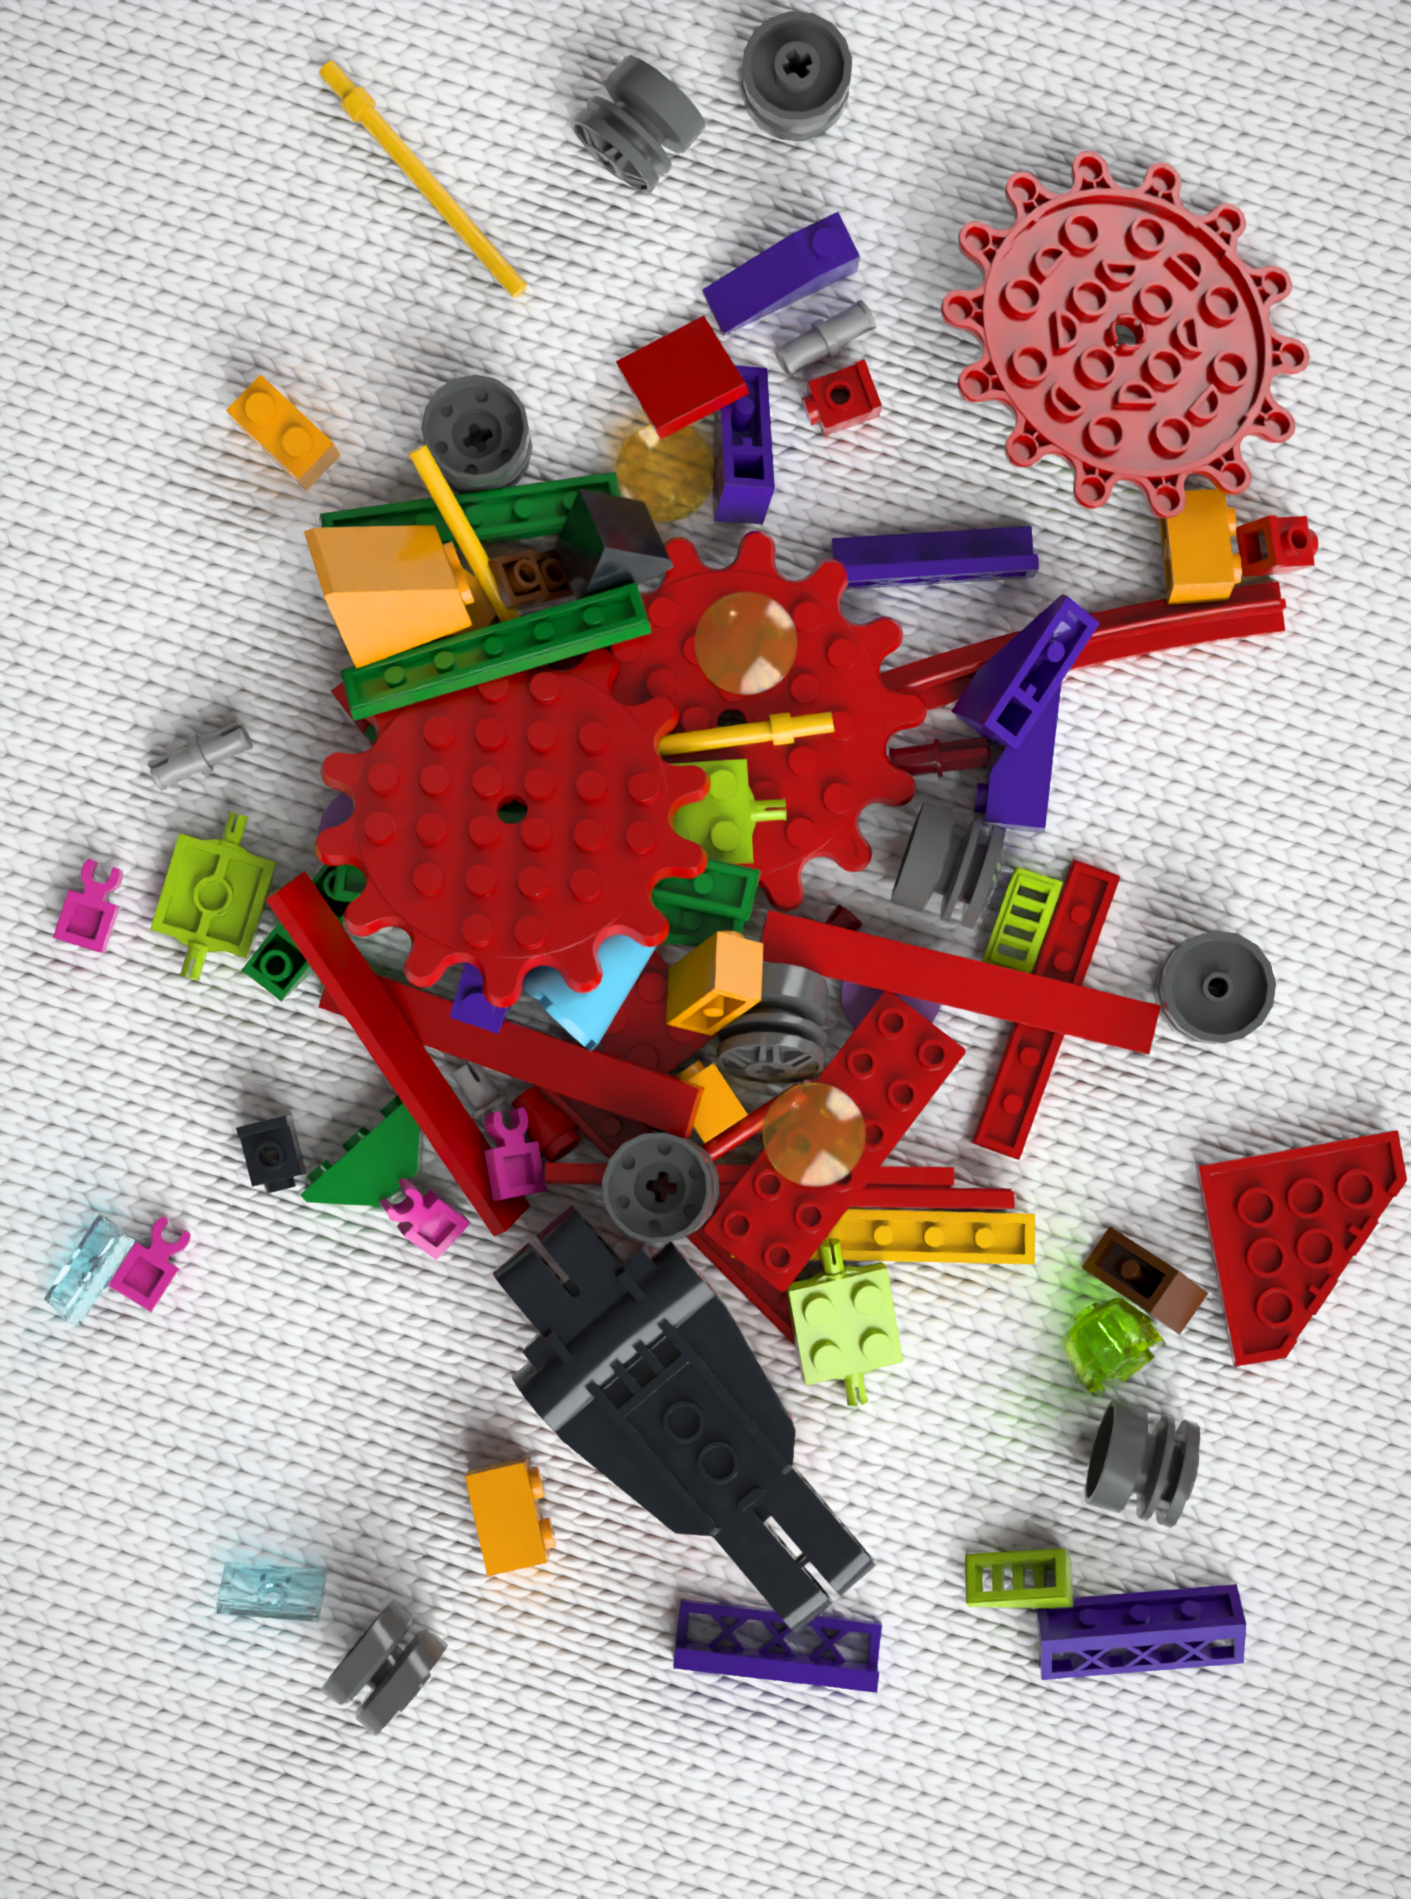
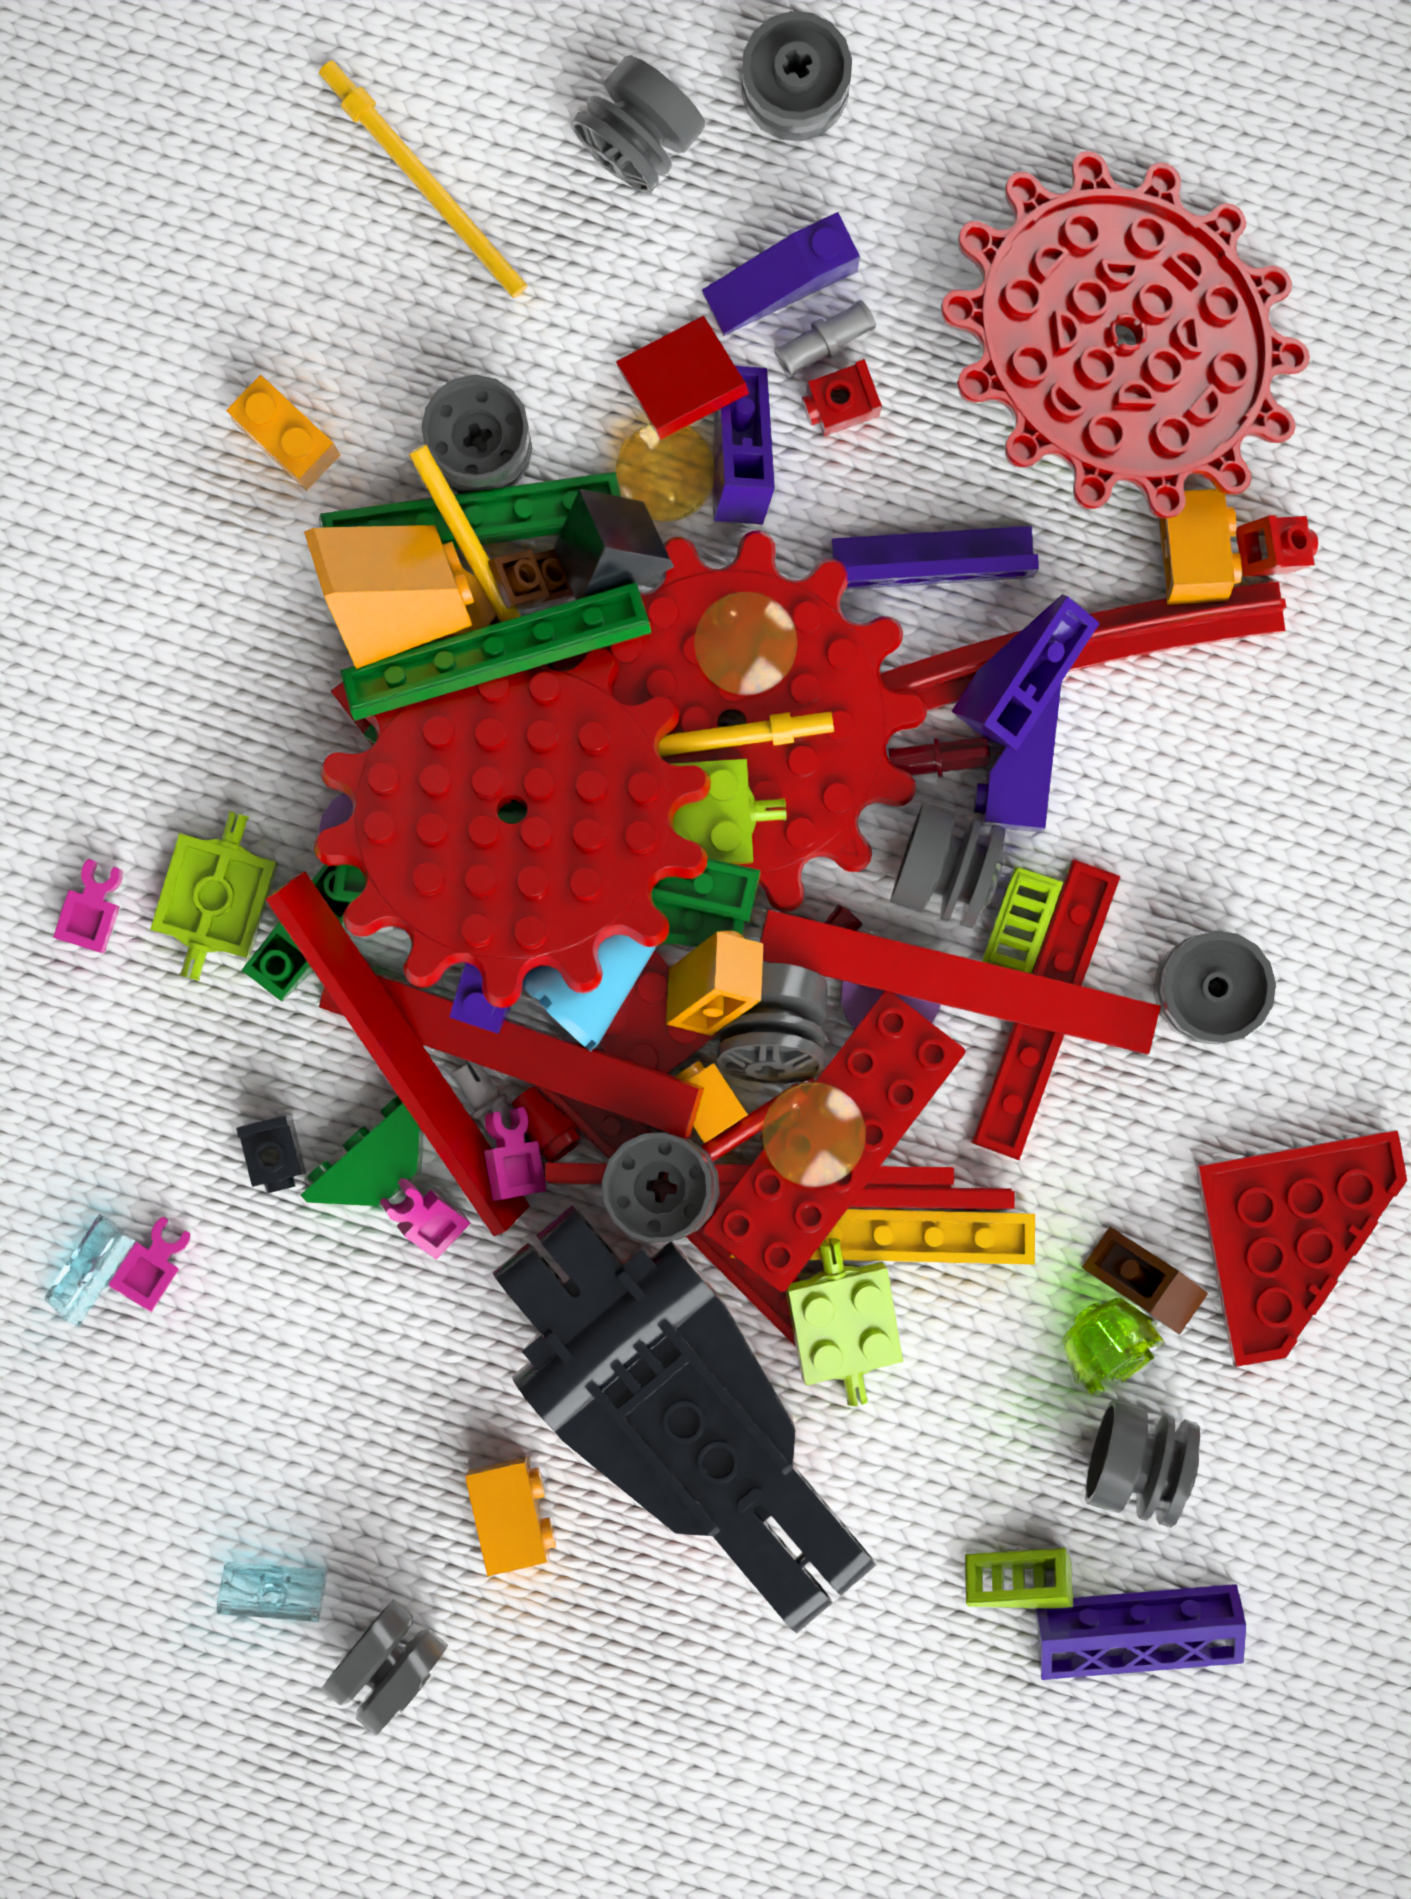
(200, 754): light grey pin -> none
(777, 1665): dark purple fence -> none

